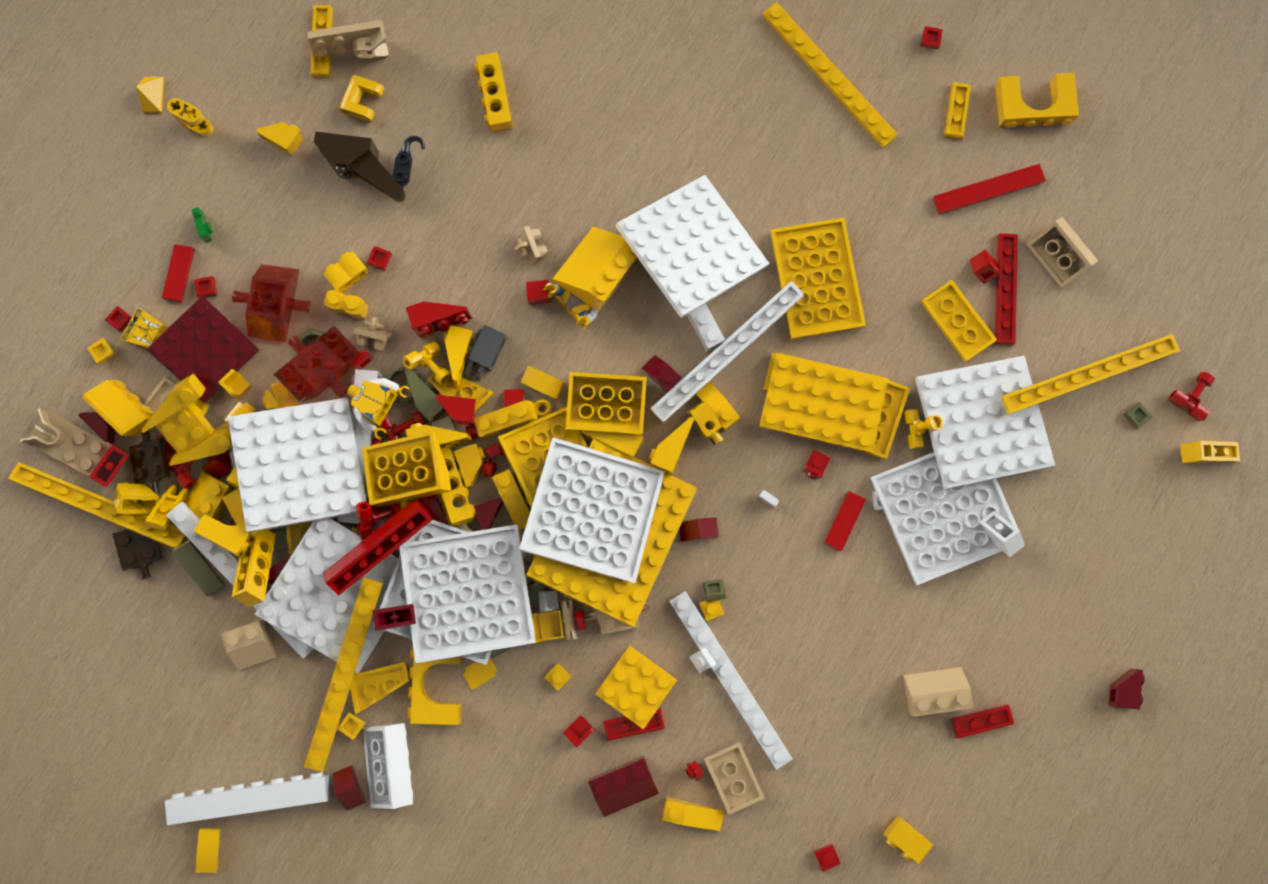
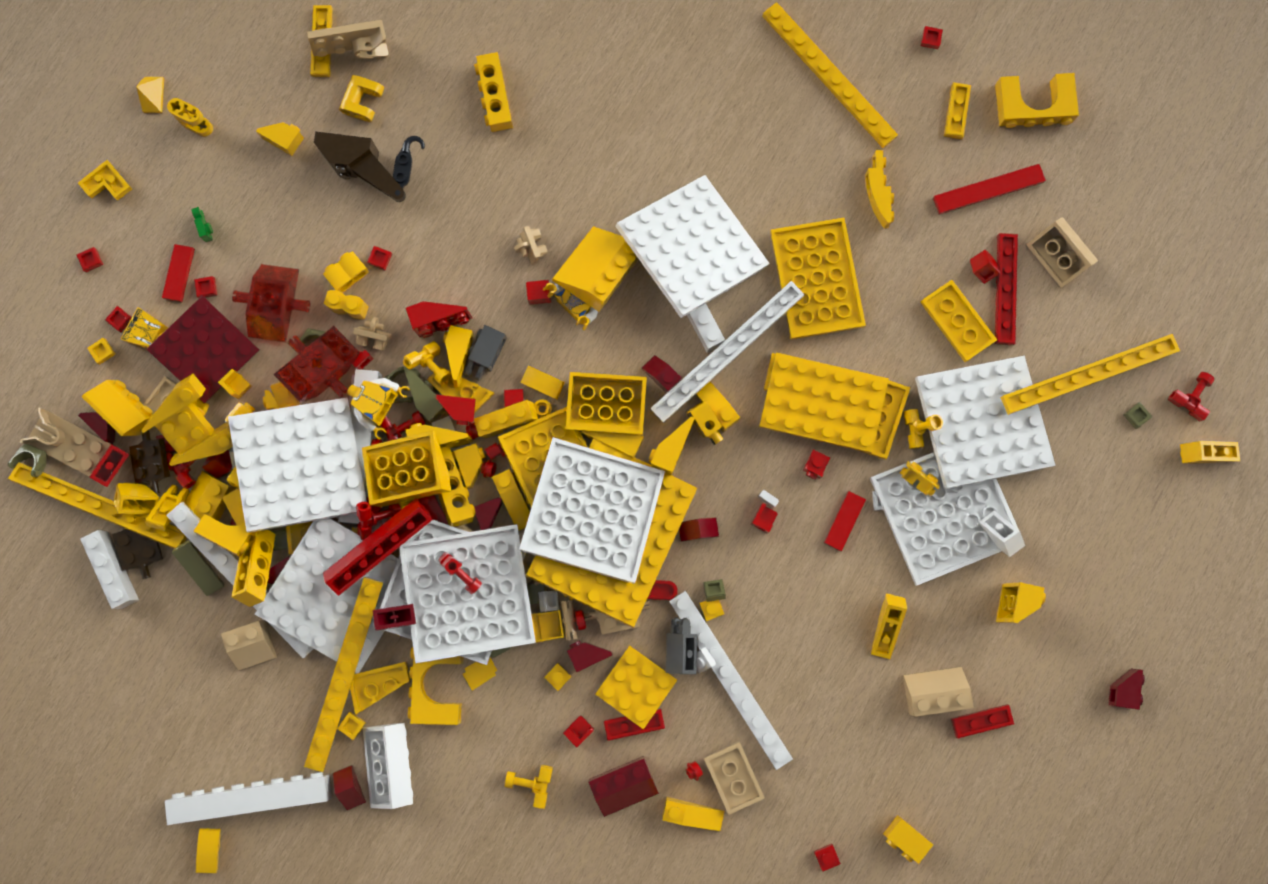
(26, 452): none -> olive helmet
(89, 259): none -> red tile
(105, 177): none -> yellow plate
(108, 569): none -> white brick
(454, 567): none -> red bar
(538, 785): none -> yellow bar
(586, 654): none -> dark red slope
(663, 590): none -> red tile
(681, 648): none -> dark grey hinge
(764, 518): none -> red panel
(877, 191): none -> yellow slope
(889, 625): none -> yellow slope
(914, 473): none -> yellow hinge
(1019, 601): none -> yellow slope

